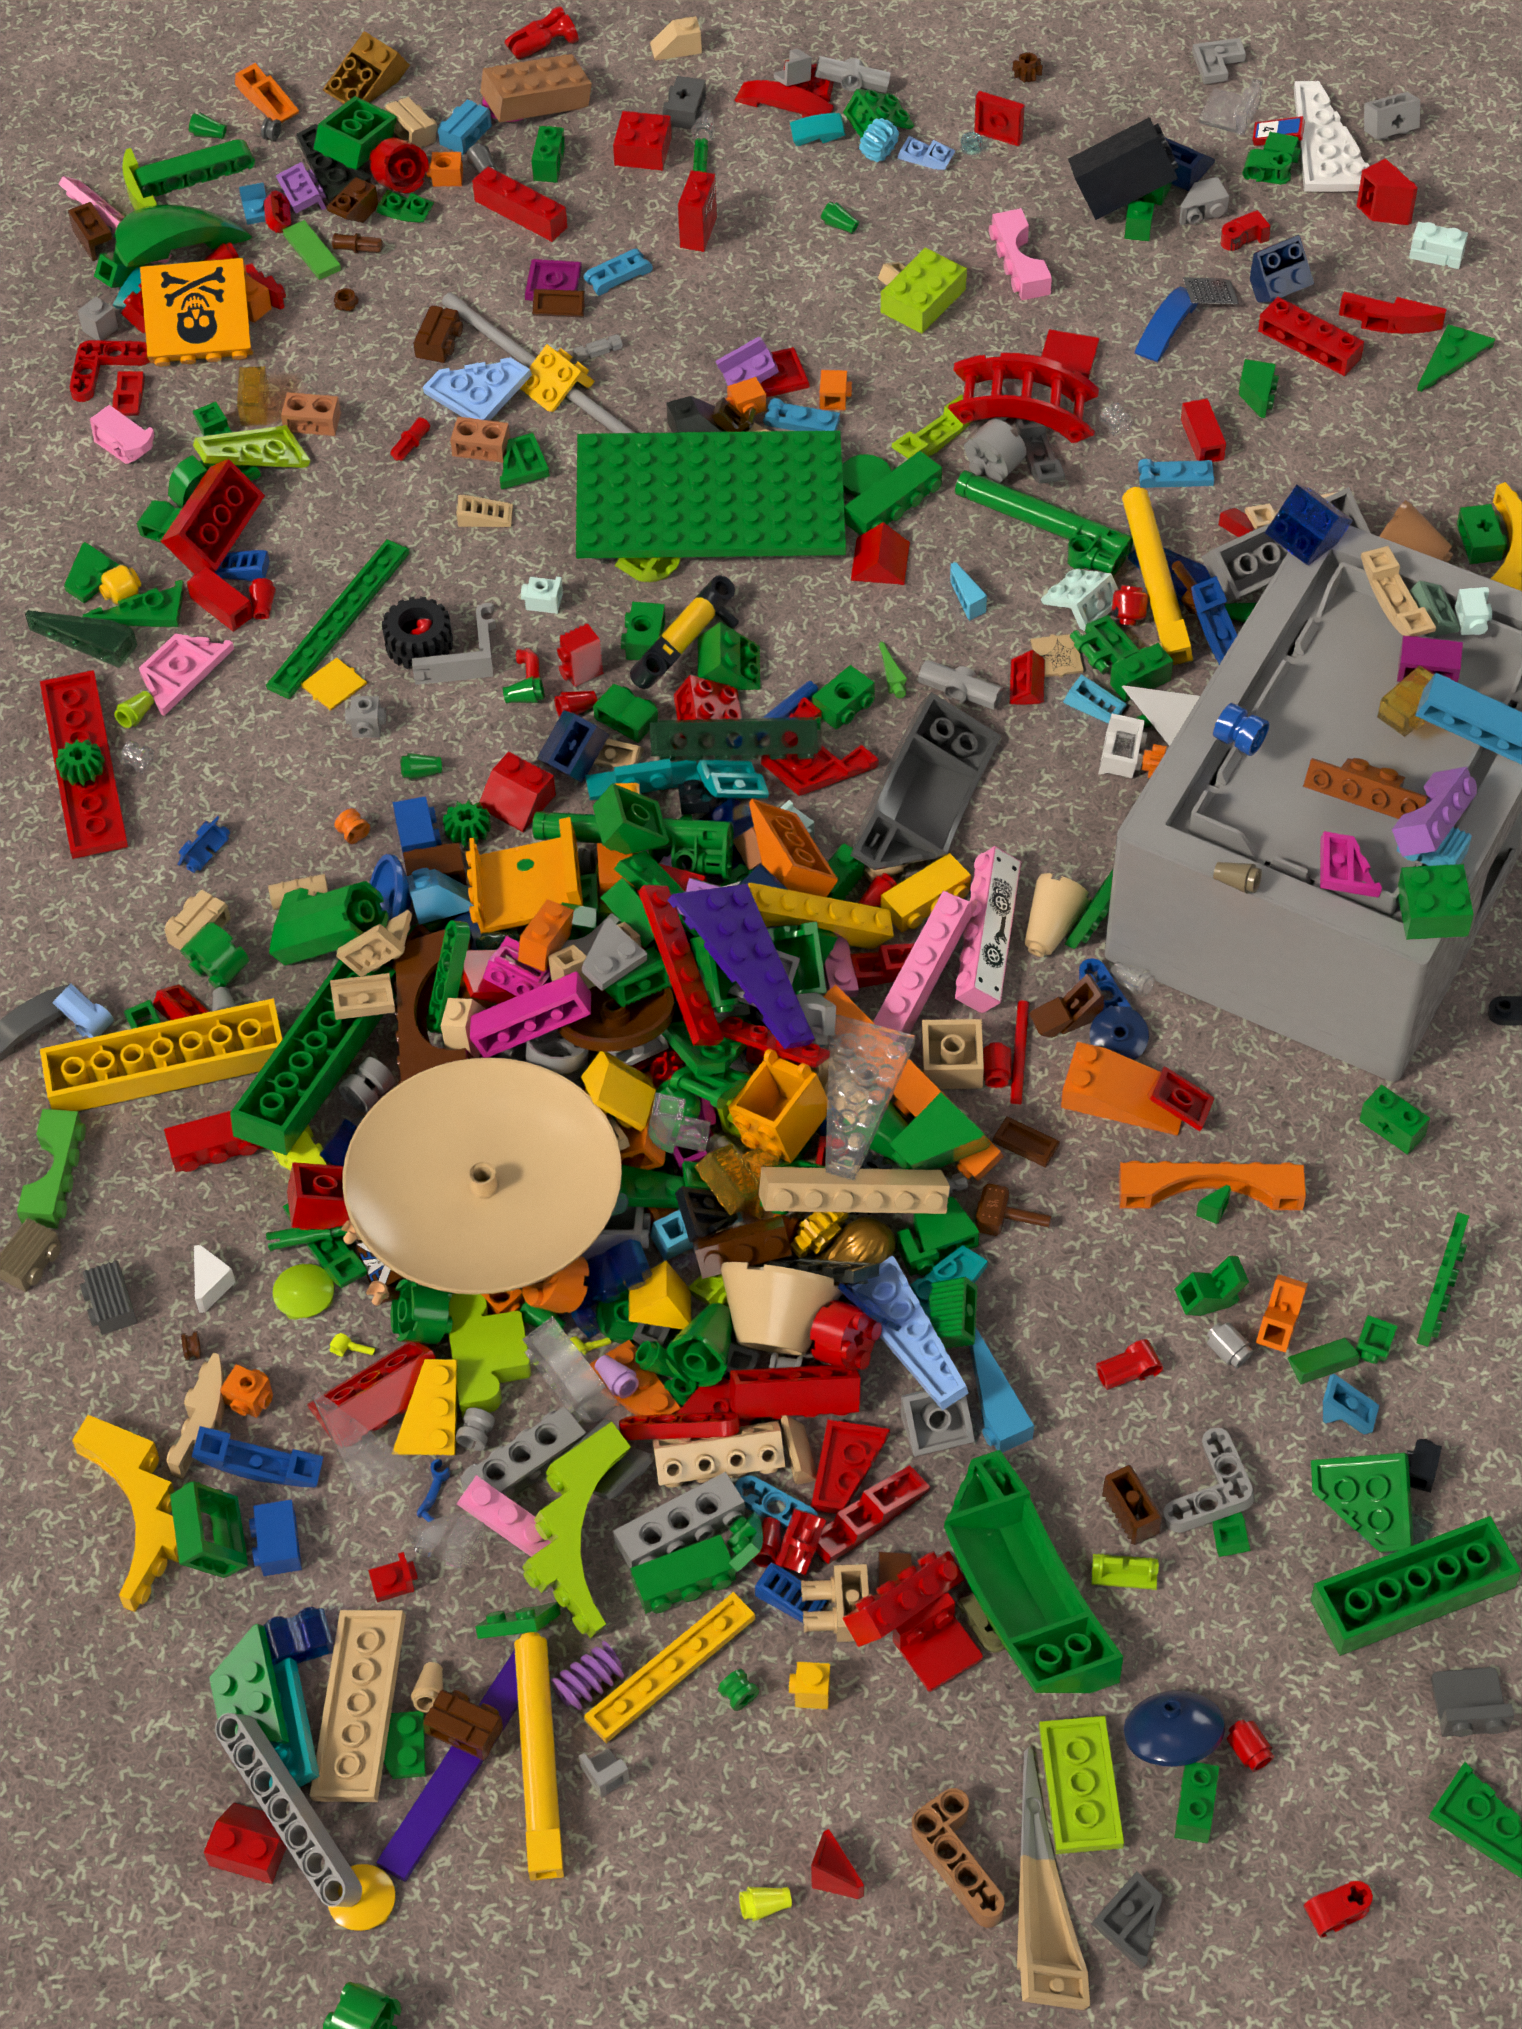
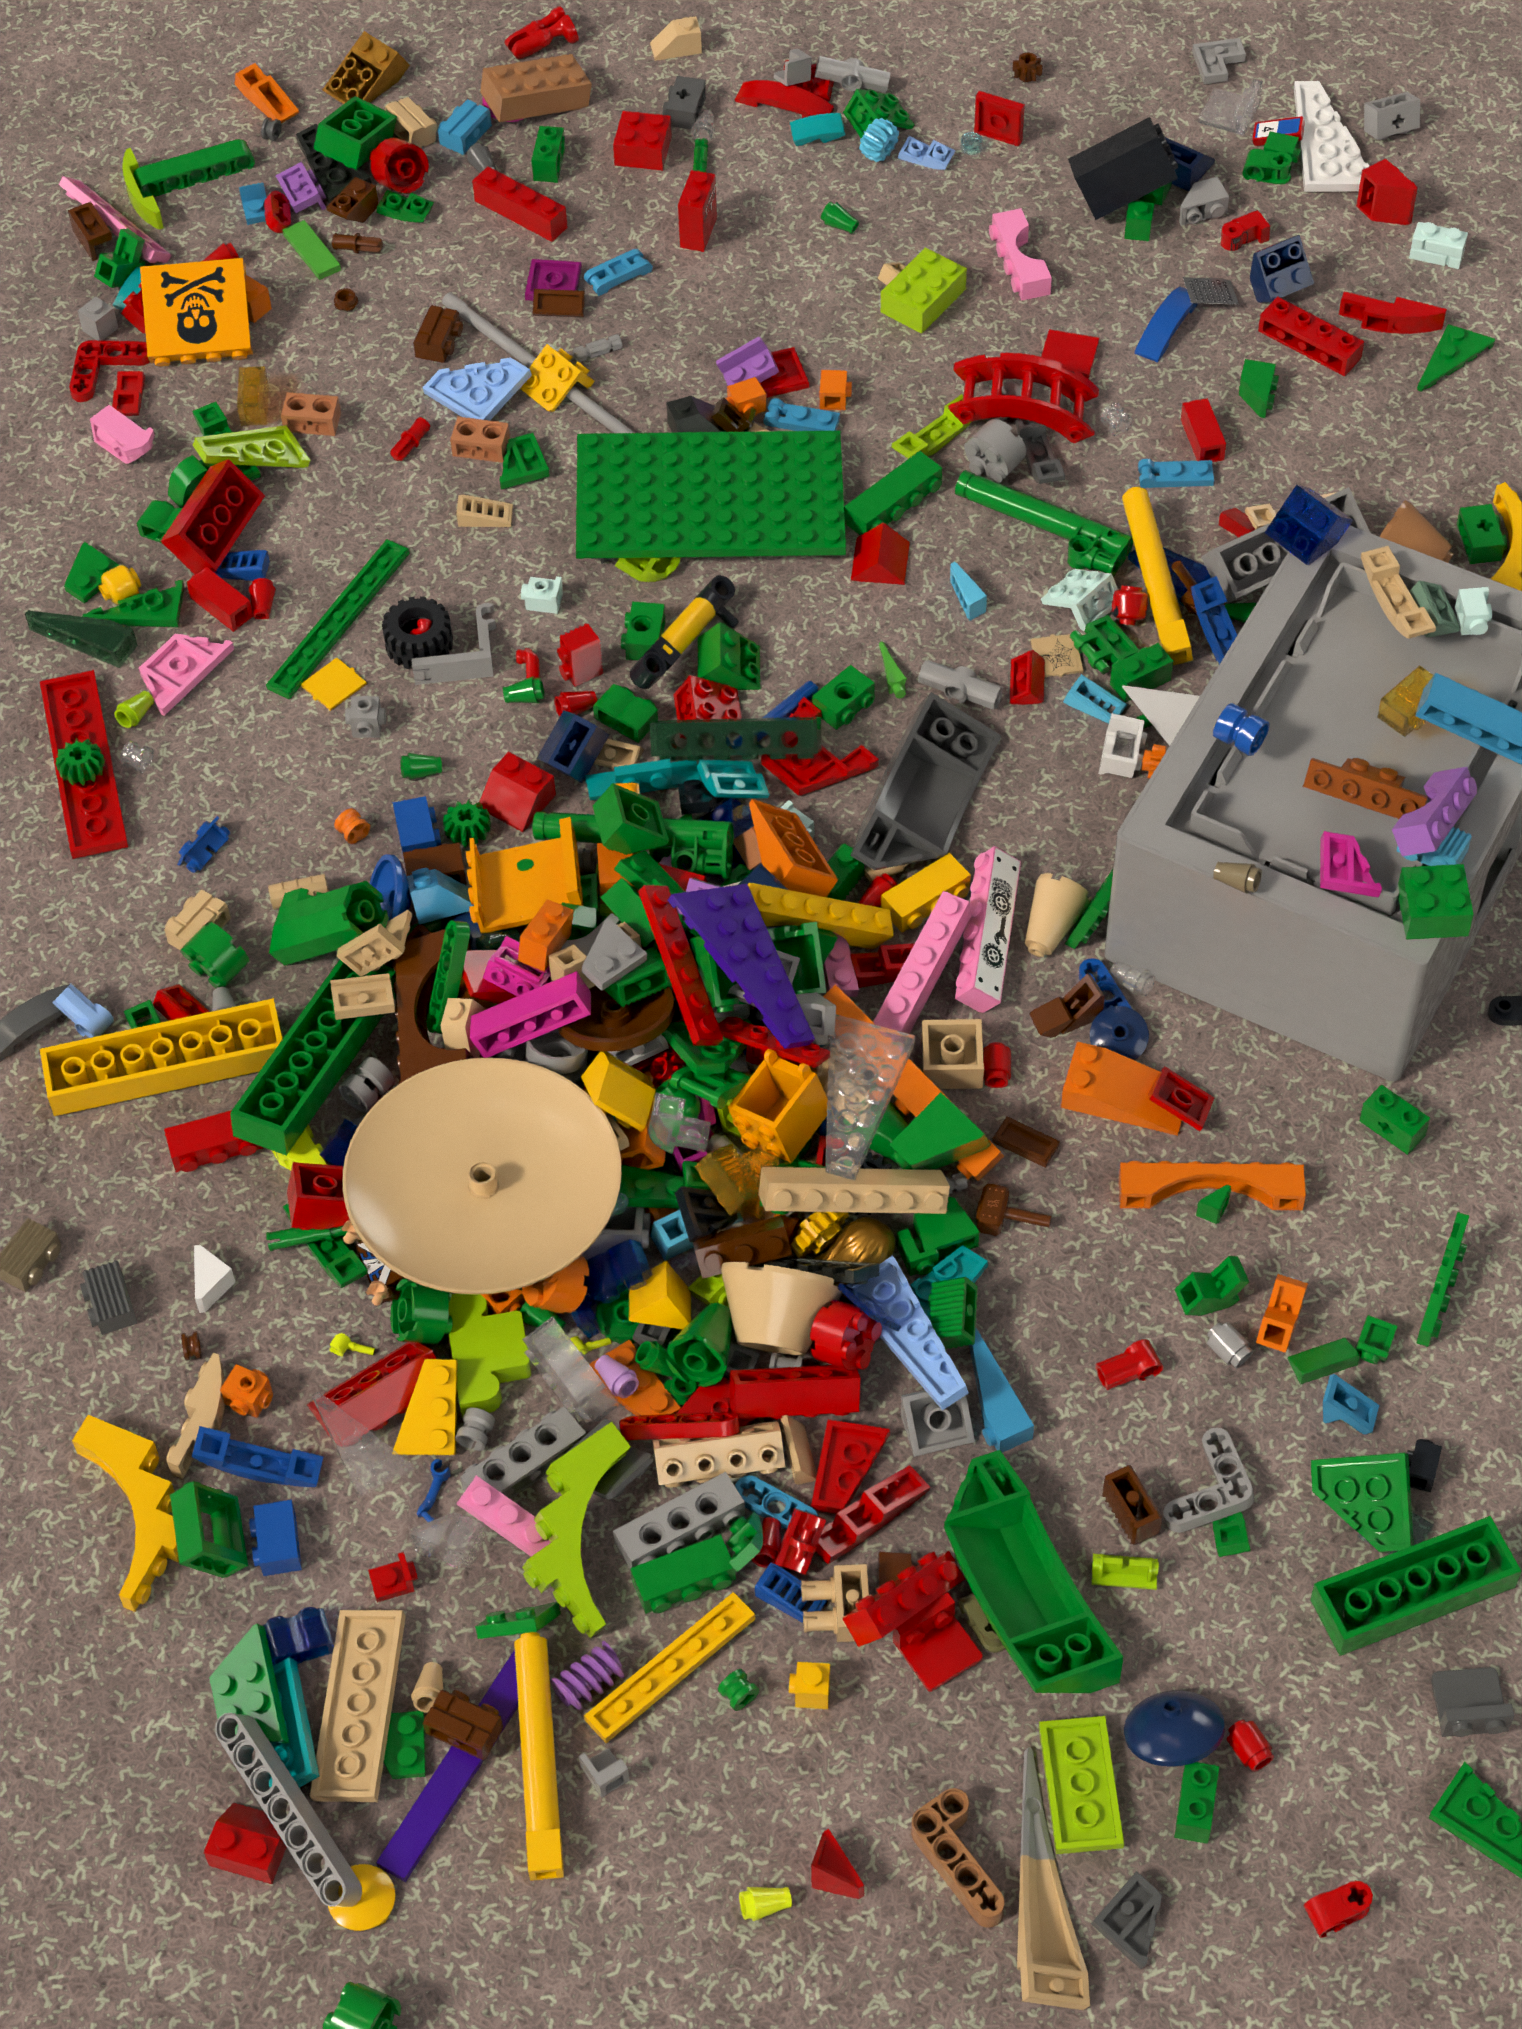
(45, 1199): bright green arch -> none
(157, 229): green brick -> none
(207, 127): green cone -> none
(275, 290): red slope -> none
(303, 1291): lime dish -> none
(446, 169): orange brick -> none
(862, 472): green tile -> none
(1019, 1052): red bar -> none
(1431, 654): magenta brick -> none

